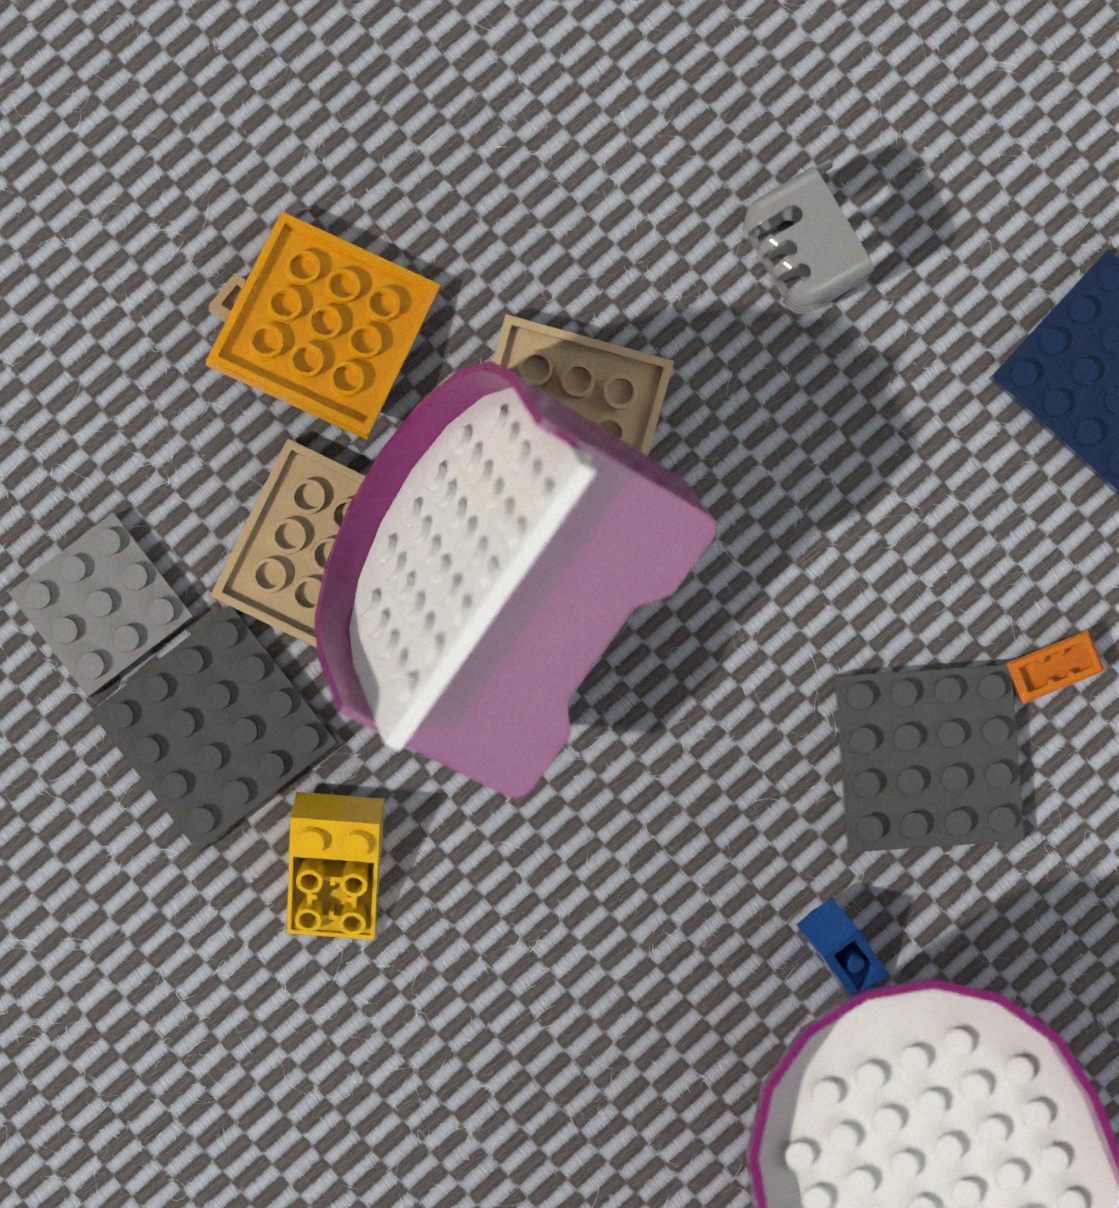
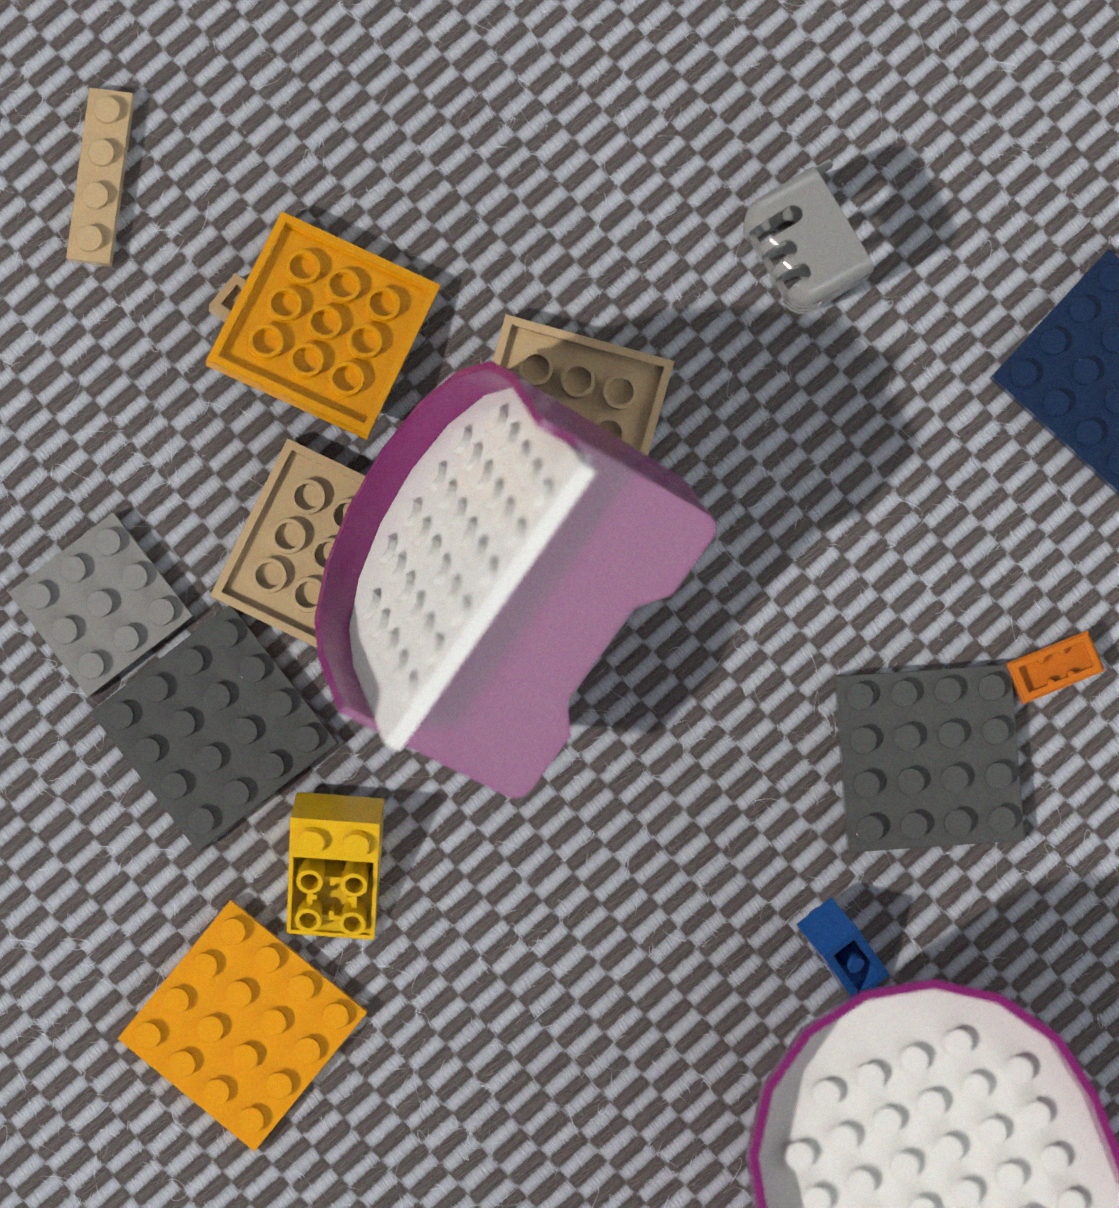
(100, 177): none -> tan plate
(242, 1025): none -> light orange plate

